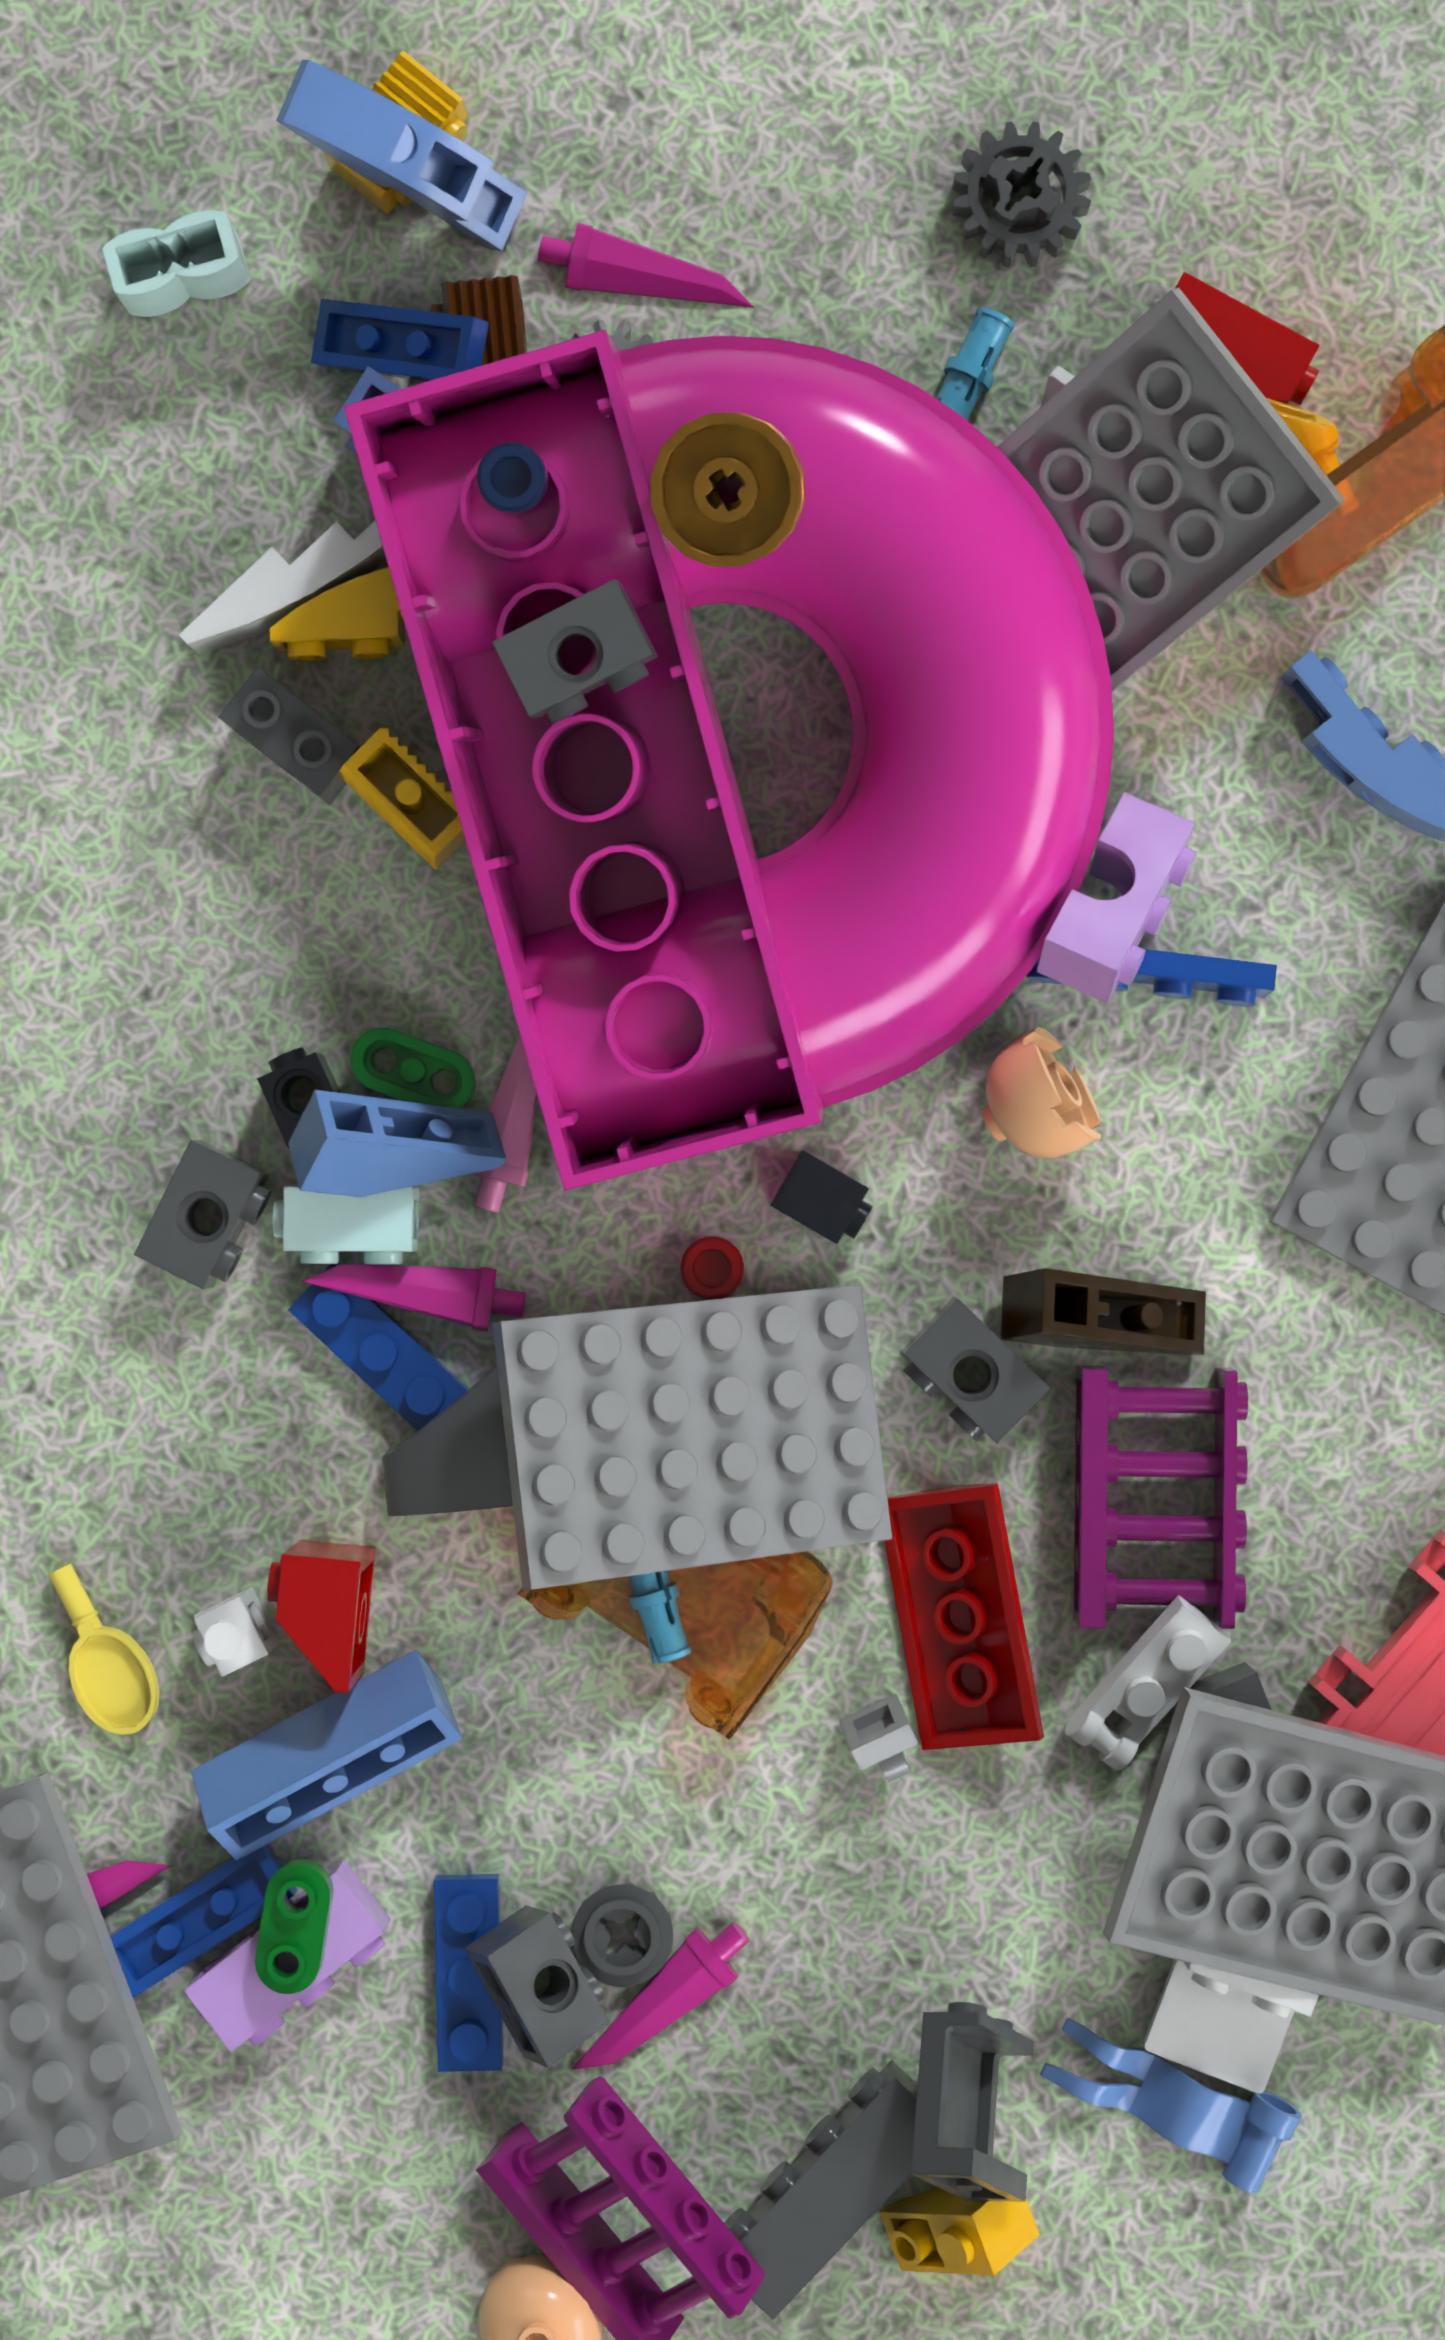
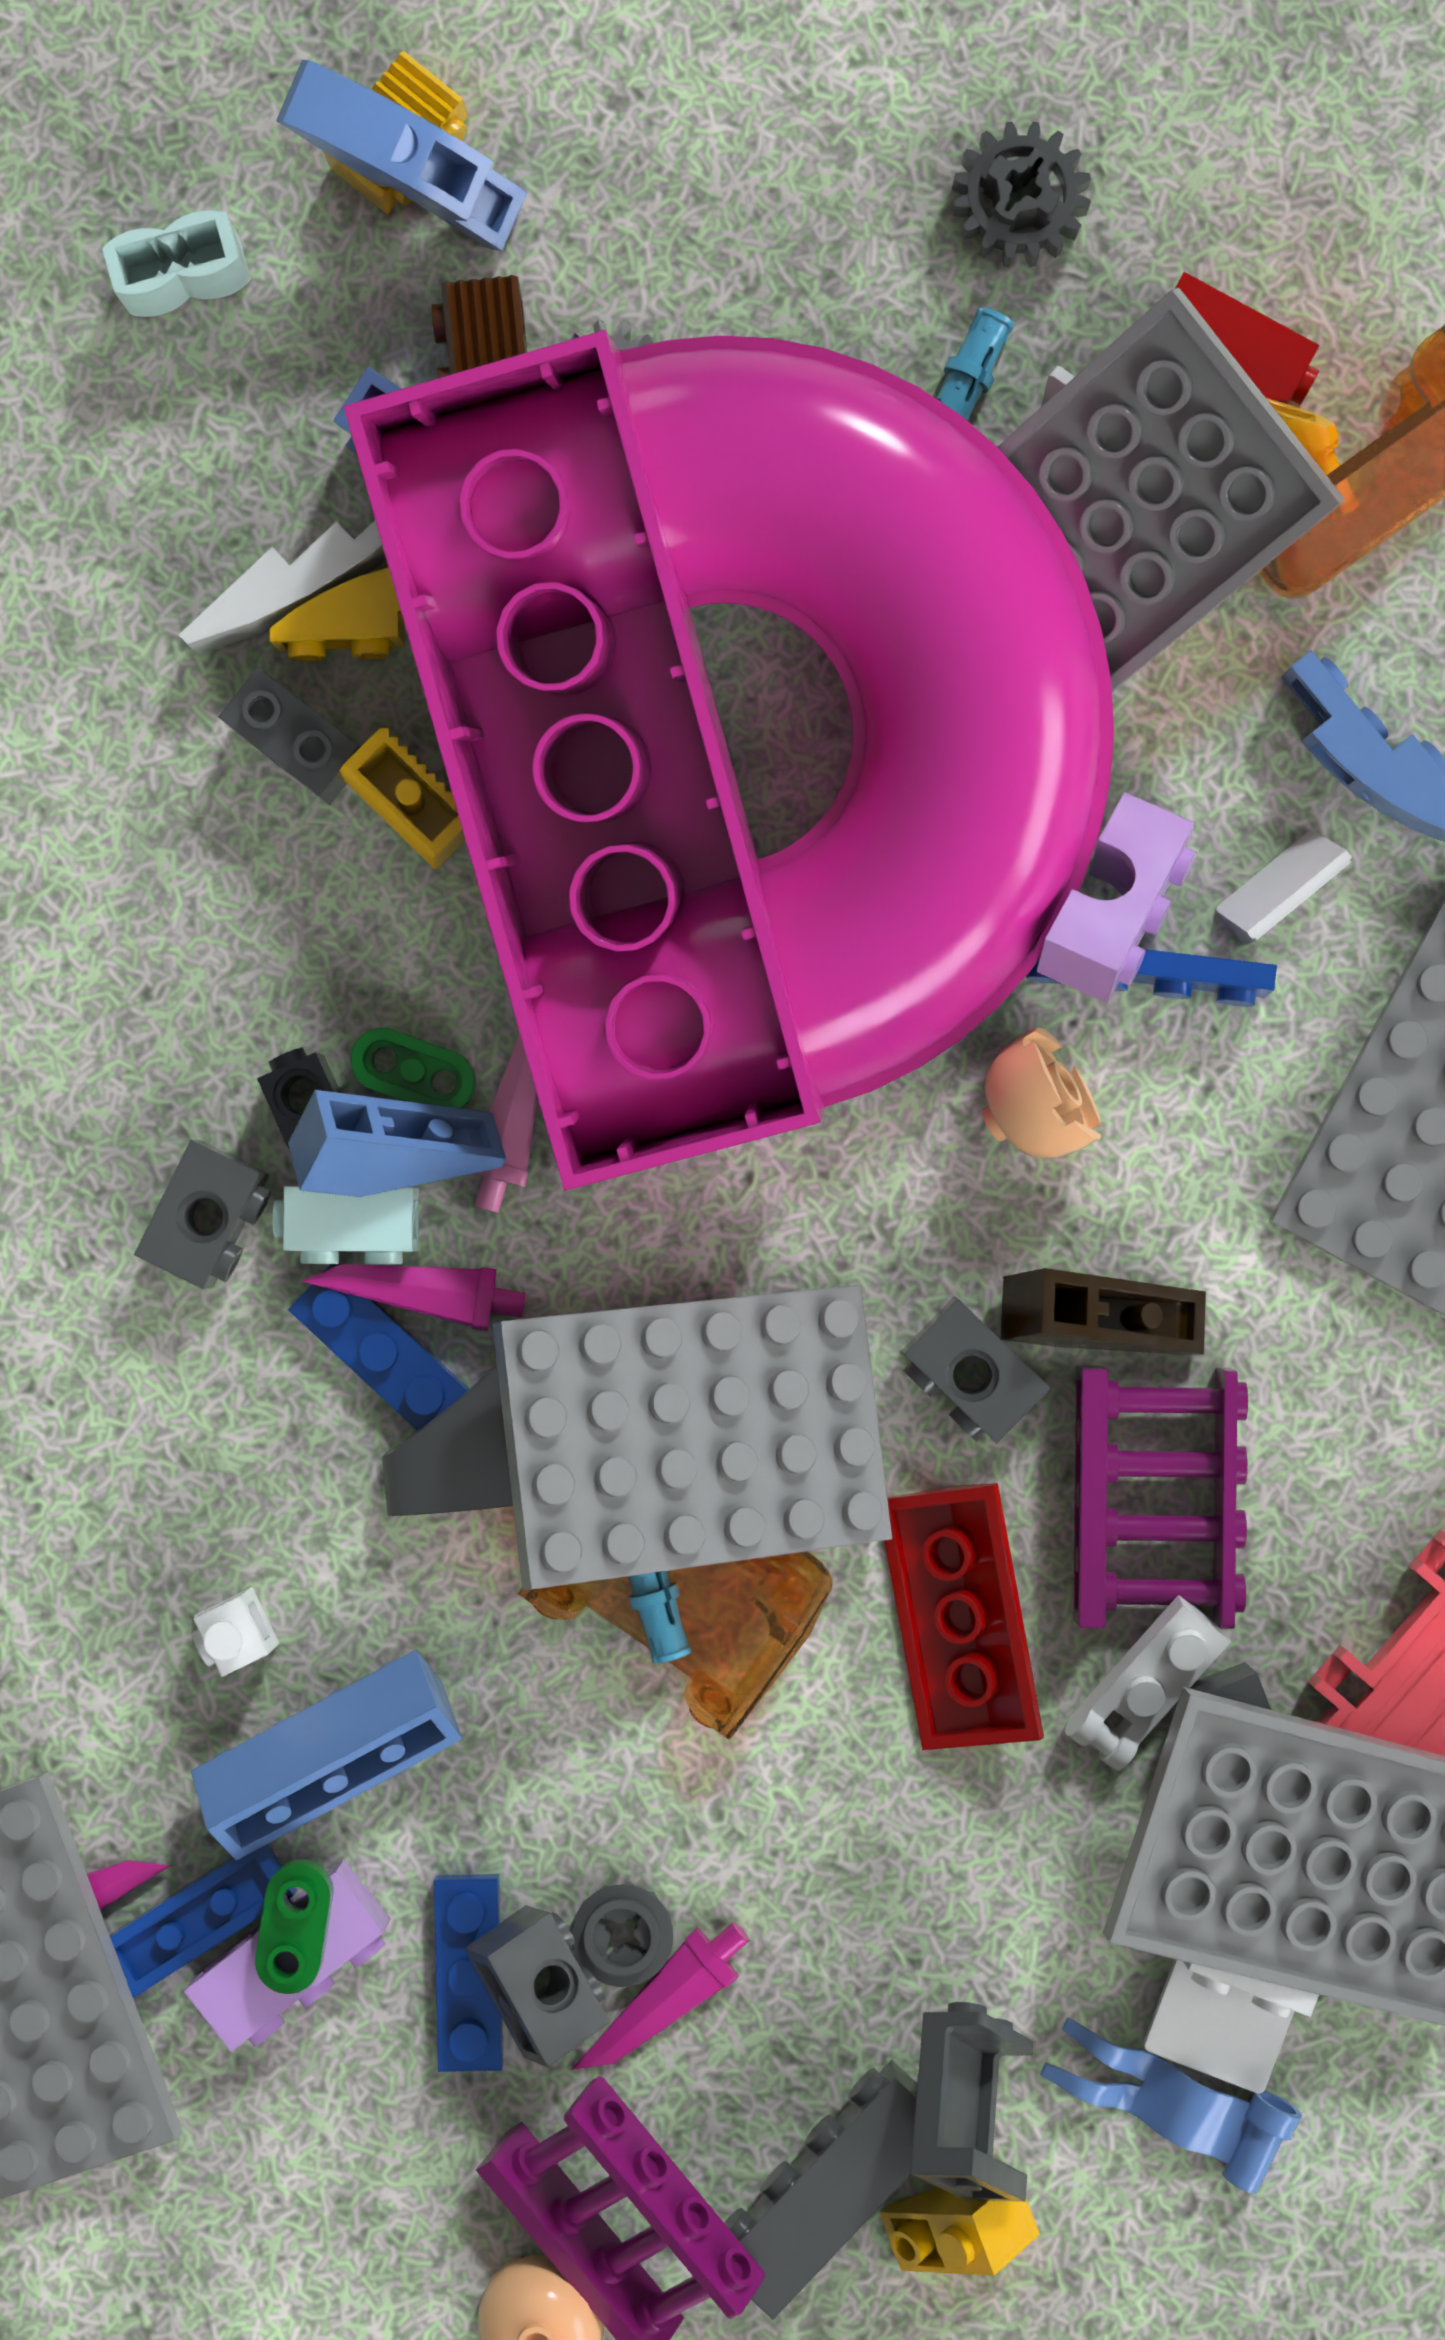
(105, 1664): light yellow piece -> none
(326, 1605): red slope -> none
(397, 340): blue plate -> none
(512, 478): dark blue tile -> none
(535, 652): dark grey brick -> none
(619, 266): dark pink bar -> none
(688, 497): pearl gold wheel -> none
(712, 1268): red tile -> none
(822, 1198): black brick -> none
(880, 1737): light grey tile -> none
(1282, 886): none -> white slope

